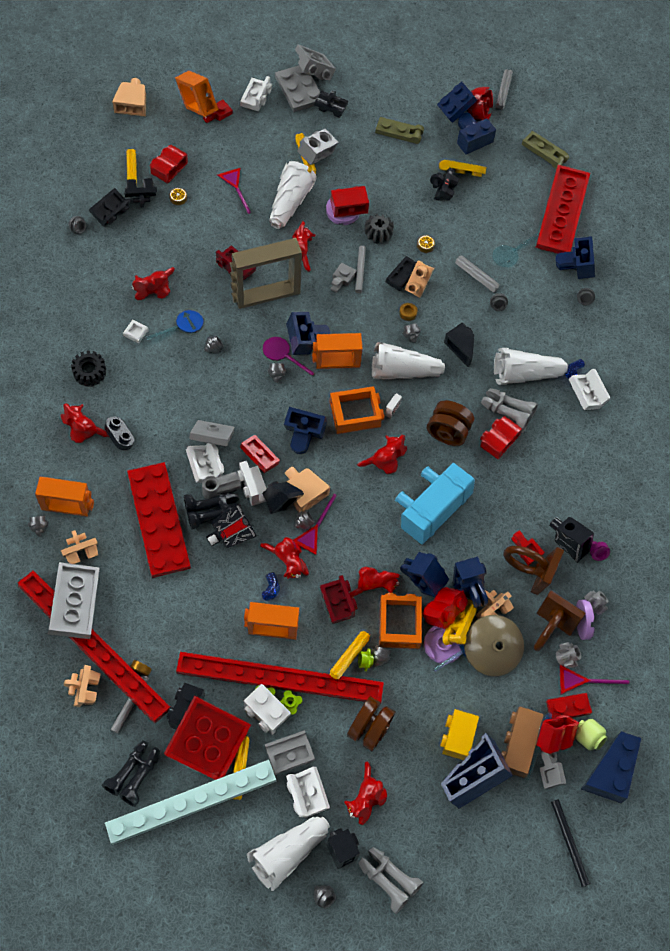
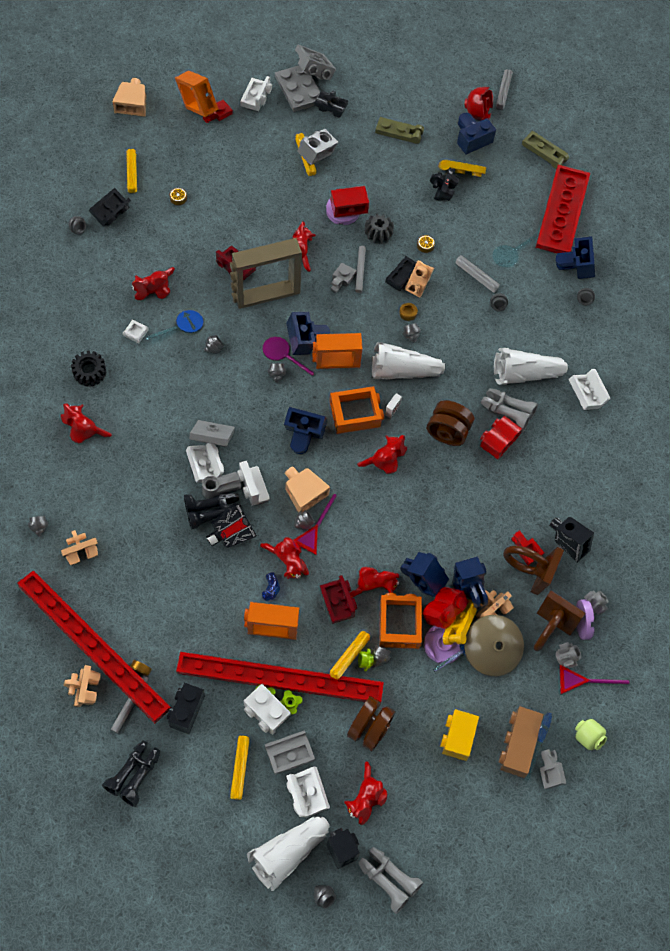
(64, 496): orange window -> none
(74, 601): light grey plate -> none
(118, 432): black plate -> none
(147, 190): black hips -> none
(158, 520): red plate -> none
(168, 163): red brick -> none
(190, 802): light aqua plate -> none
(207, 739): red plate -> none
(232, 178): magenta piece -> none
(259, 453): plate -> none
(281, 496): black slope -> none
(291, 192): white cone -> none
(436, 502): medium azure piece -> none
(457, 102): dark blue plate -> none
(461, 343): black slope -> none
(477, 774): dark blue wedge -> none
(557, 734): red brick -> none
(569, 706): red plate -> none
(570, 843): black bar -> none
(573, 367): clear blue arm -> none
(599, 551): magenta tile -> none
(615, 769): dark blue wedge -> none

